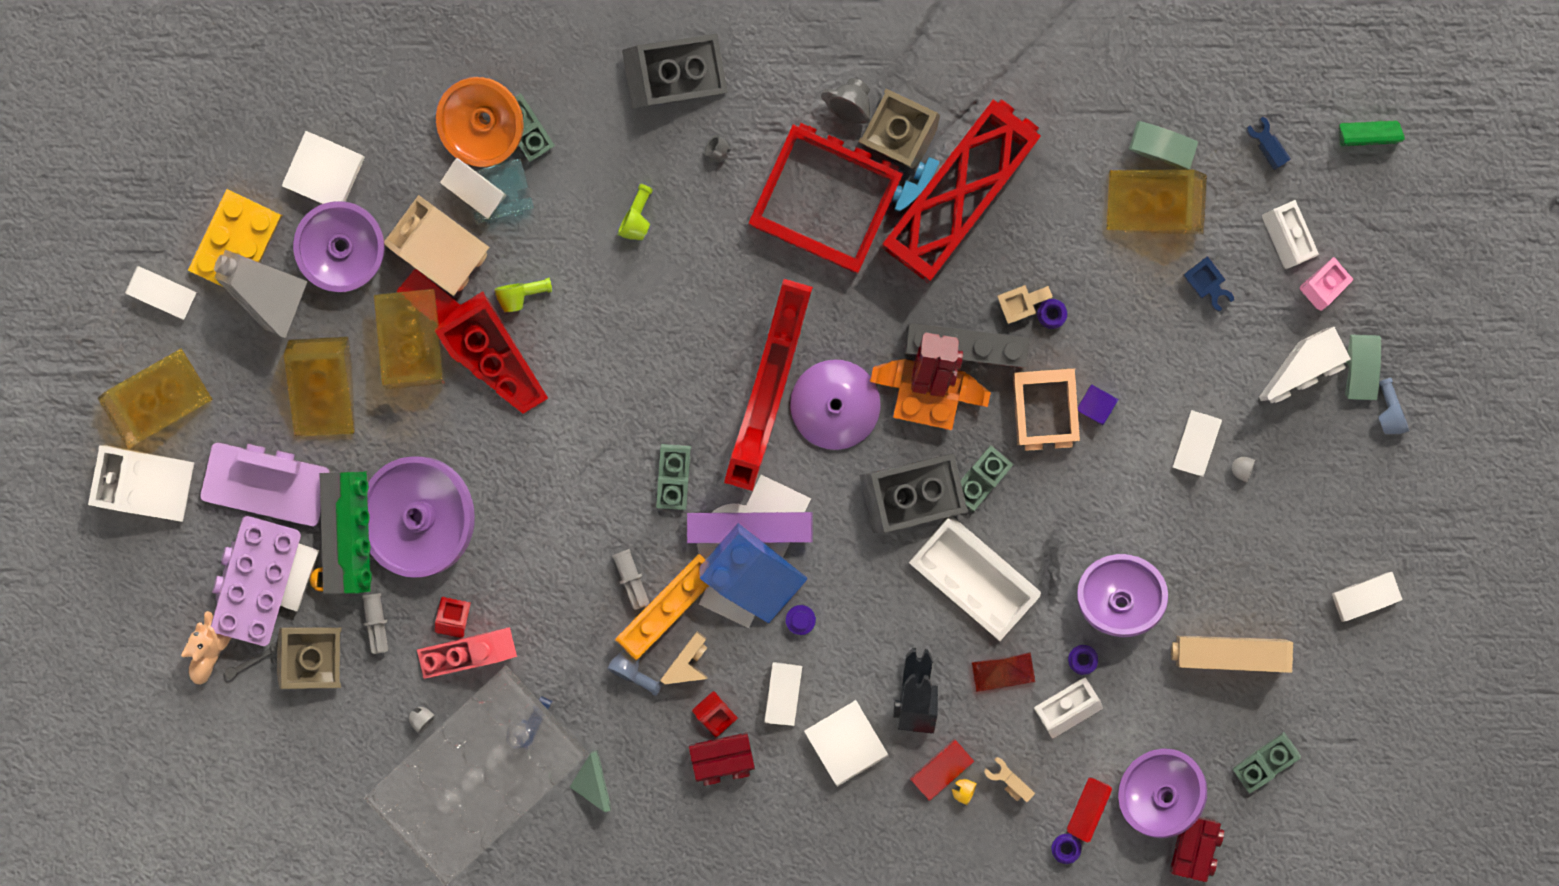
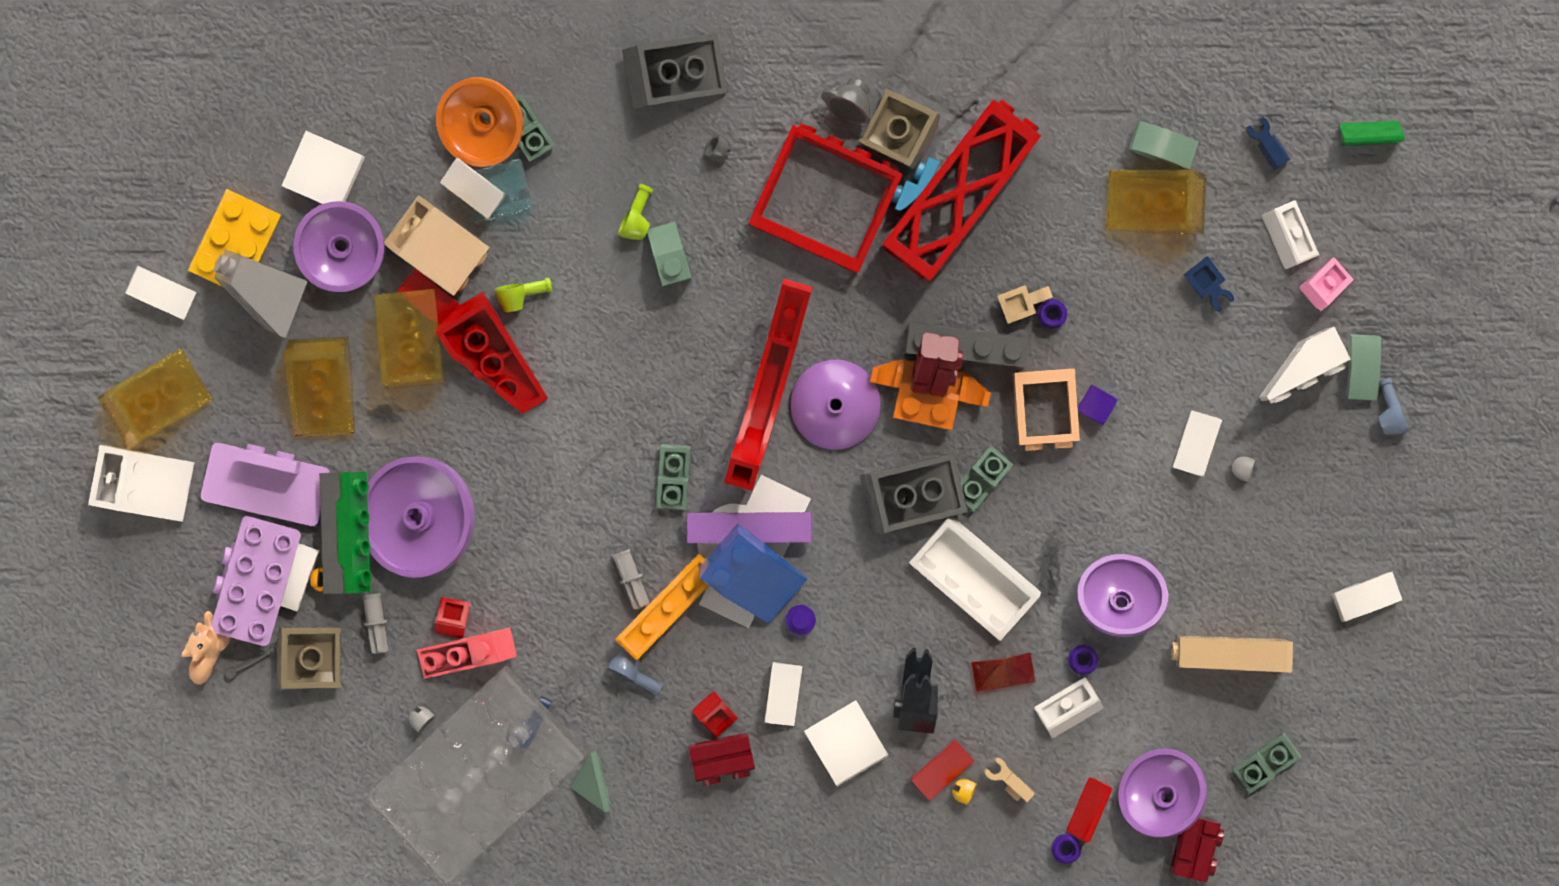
(669, 254): none -> sand green slope
(681, 669): tan slope -> none

